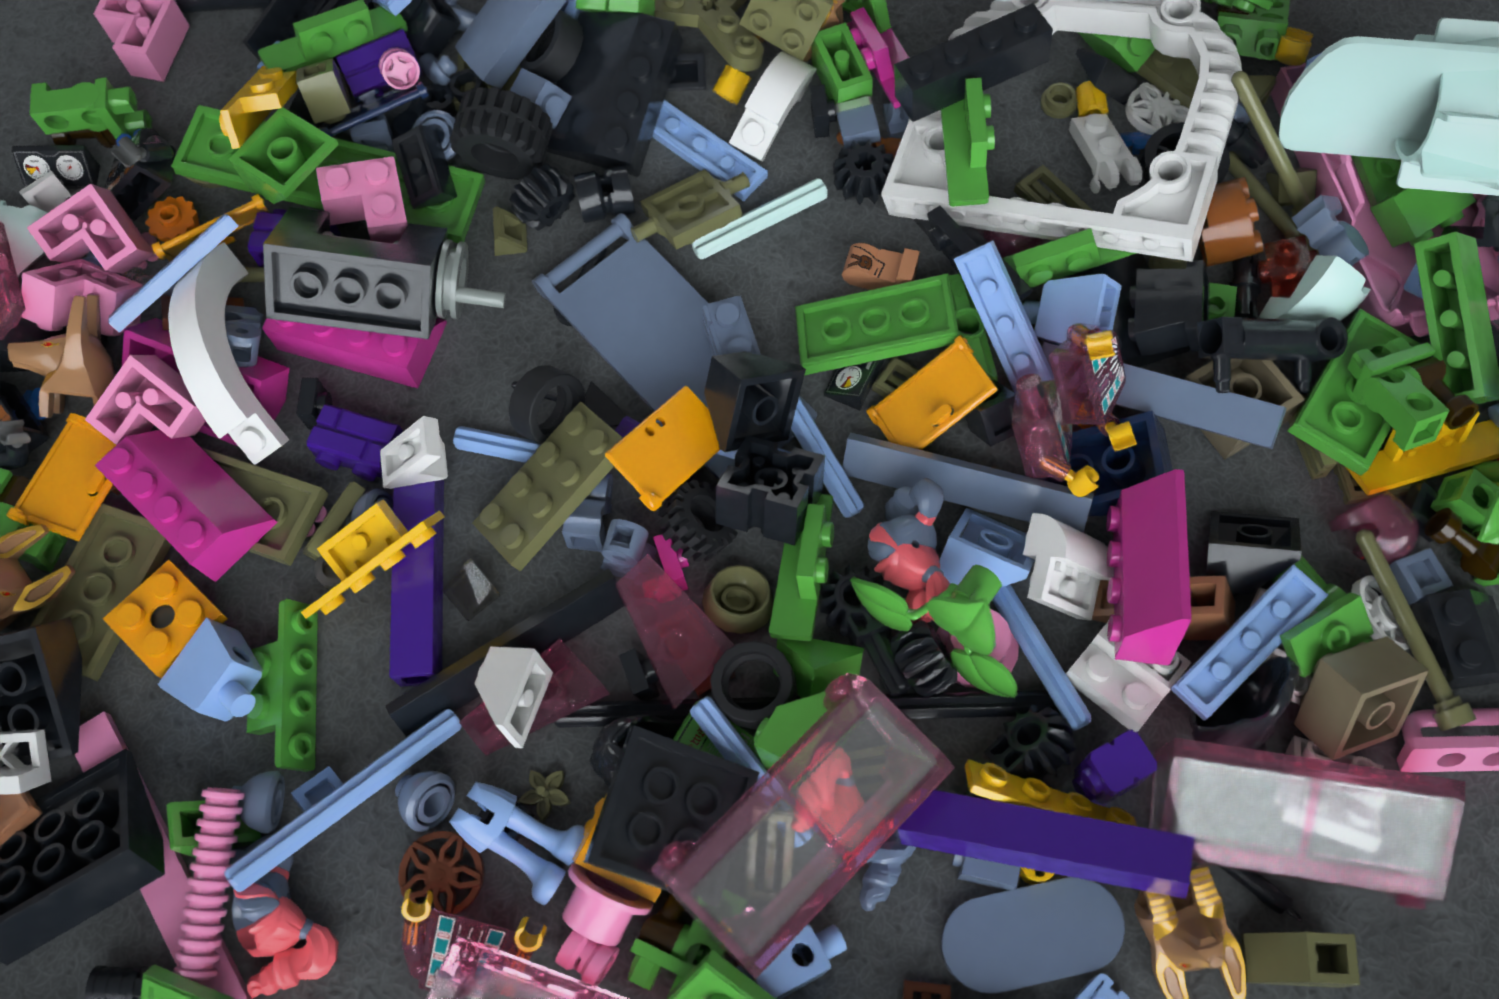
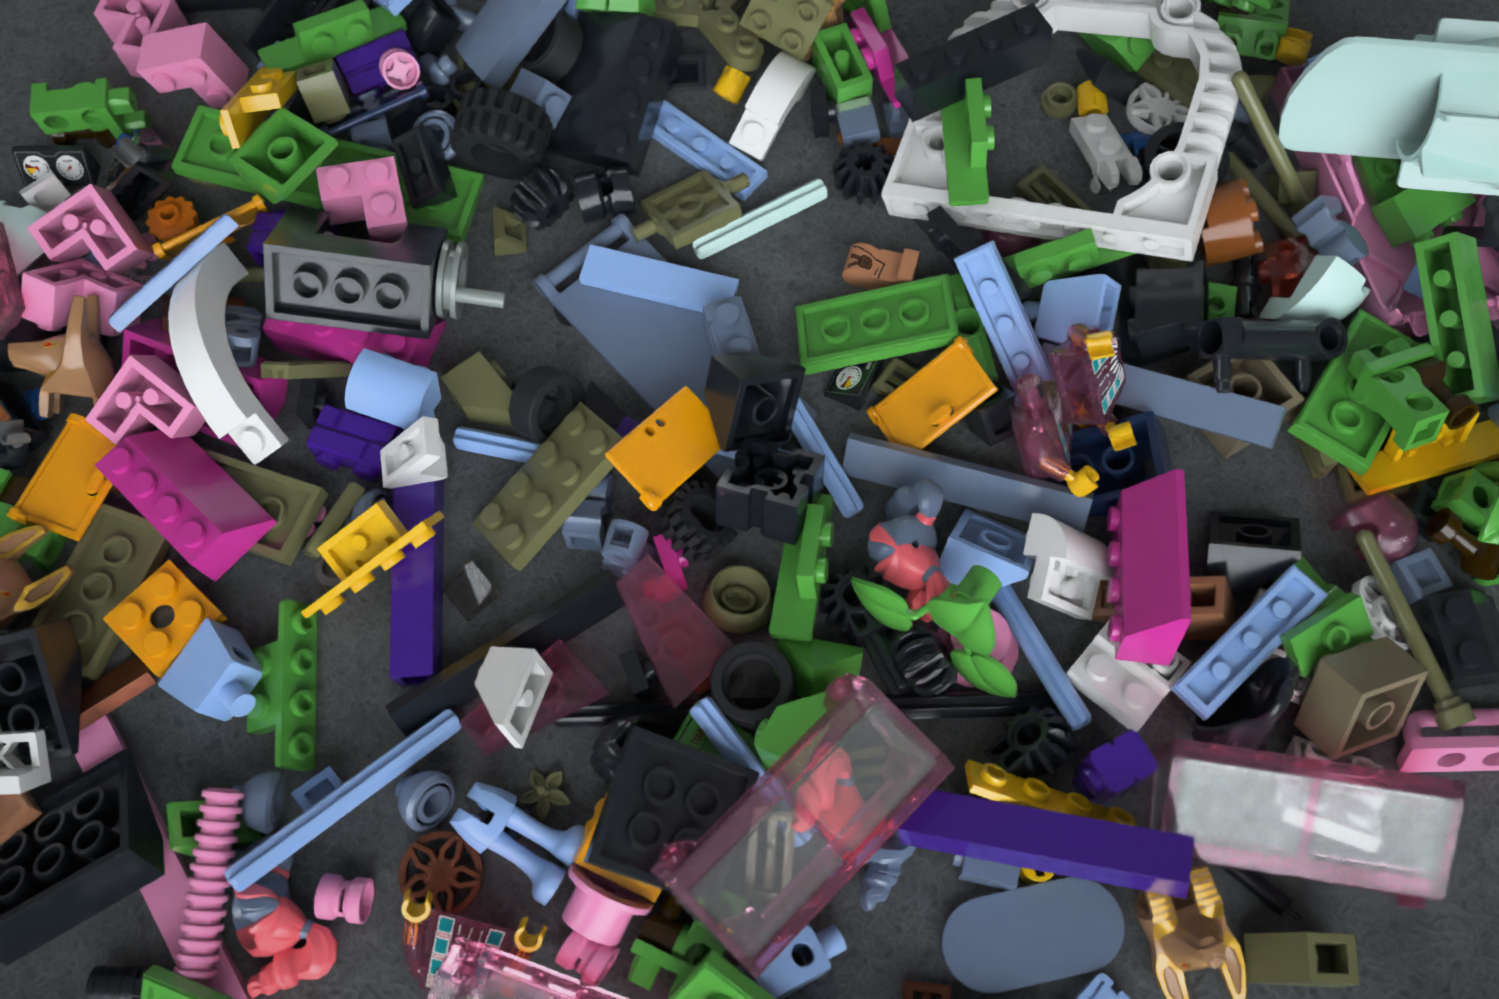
(114, 690): none -> copper tile
(194, 59): none -> bright pink brick
(305, 369): none -> olive tile
(344, 898): none -> bright pink wheel
(391, 389): none -> light blue brick
(480, 390): none -> olive slope
(654, 279): none -> light blue tile

